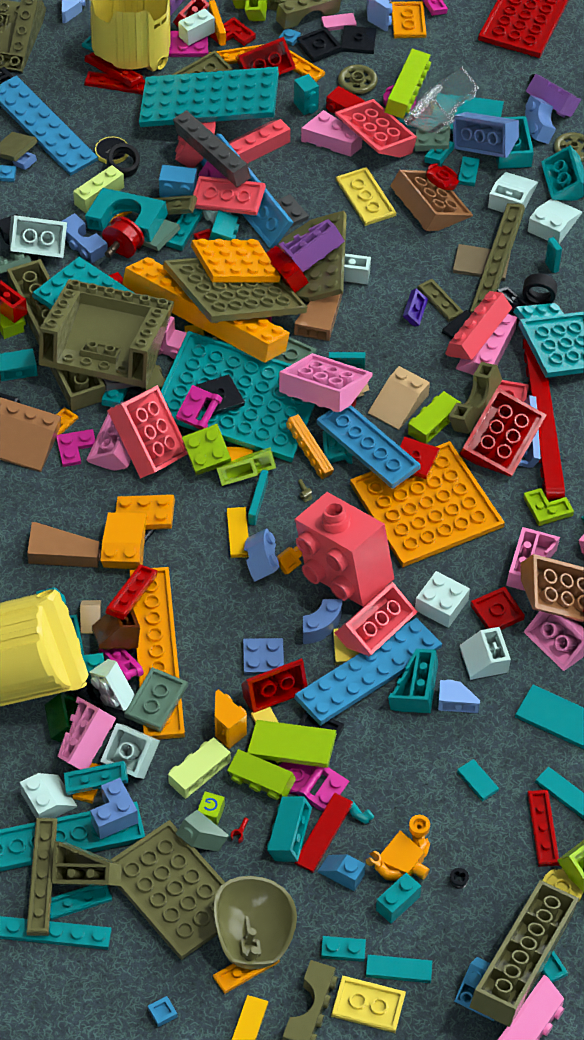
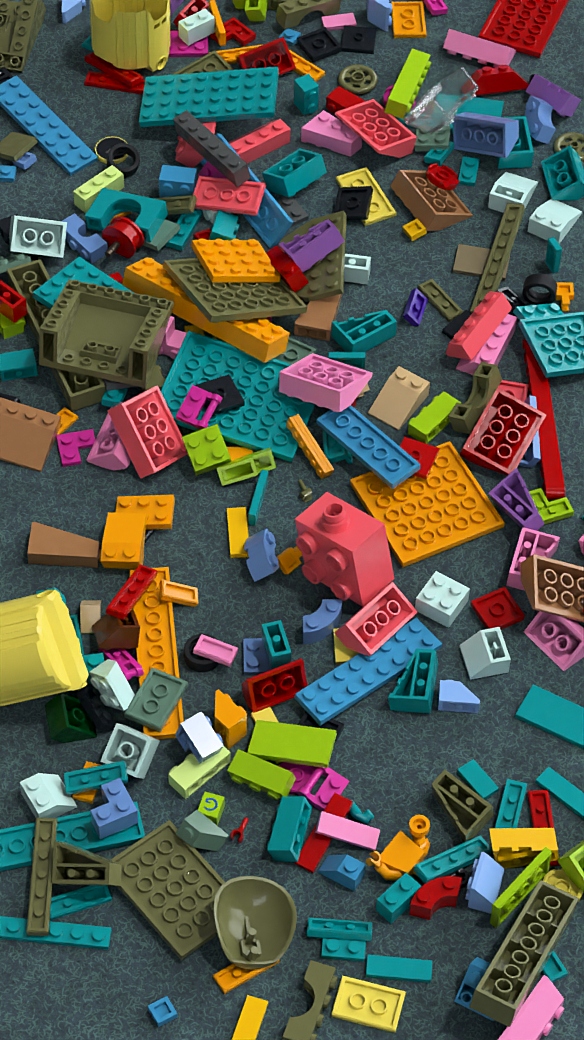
(86, 734): bright pink wedge -> none
(178, 593): none -> light orange tile
(195, 664): none -> black tyre
(199, 736): none -> brick
(215, 650): none -> bright pink tile
(276, 644): none -> teal brick
(294, 172): none -> teal brick
(339, 929): none -> teal tile
(347, 831): none -> bright pink tile
(354, 201): none -> black plate
(364, 332): none -> teal wedge
(414, 229): none -> yellow plate
(435, 895): none -> red brick
(452, 859): none -> teal tile
(462, 805): none -> olive wedge
(478, 48): none -> bright pink slope
(484, 883): none -> light blue slope
(498, 80): none -> red wedge
(511, 804): none -> teal plate
(516, 501): none -> medium lavender wedge
(520, 887): none -> lime tile
(521, 845): none -> yellow wedge
(565, 293): none -> light orange plate

